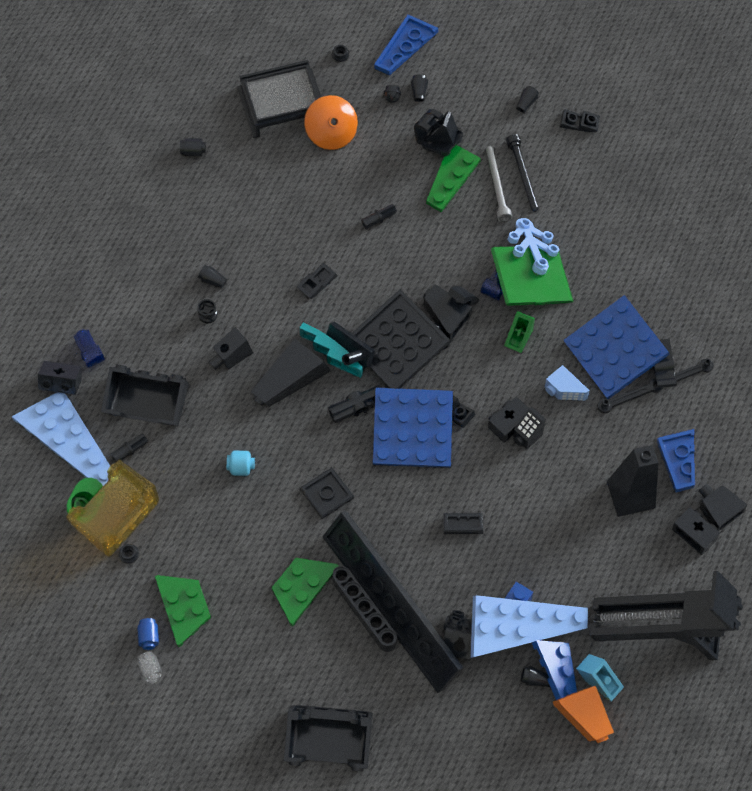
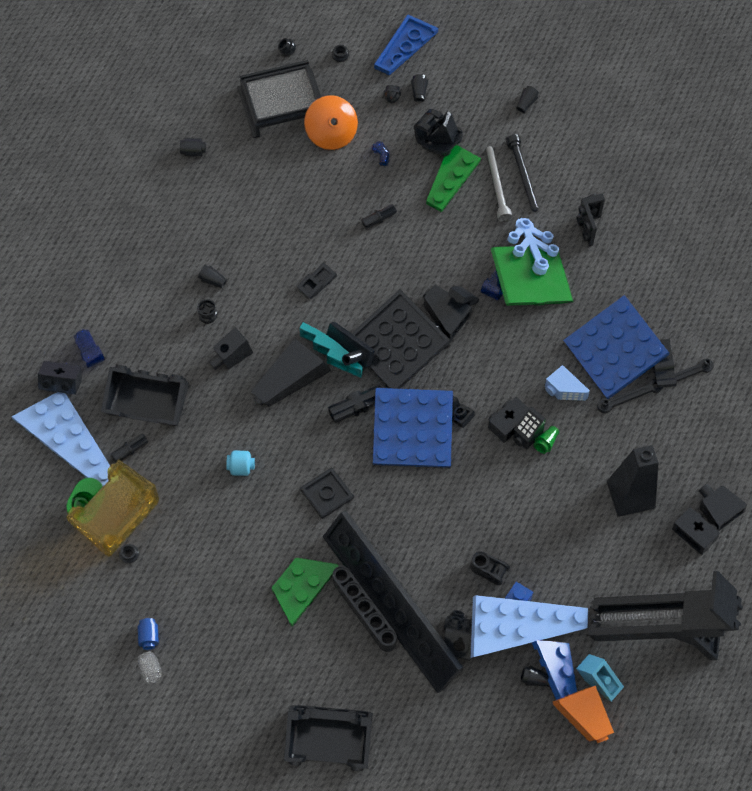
(183, 605): green wing -> none
(286, 47): none -> black plate
(383, 151): none -> clear blue arm
(463, 523): black plate -> none
(490, 568): none -> black piece
(519, 332): green slope -> none
(545, 441): none -> green cone
(582, 122): black slope -> none
(590, 209): none -> black bracket
(679, 458): blue wing -> none

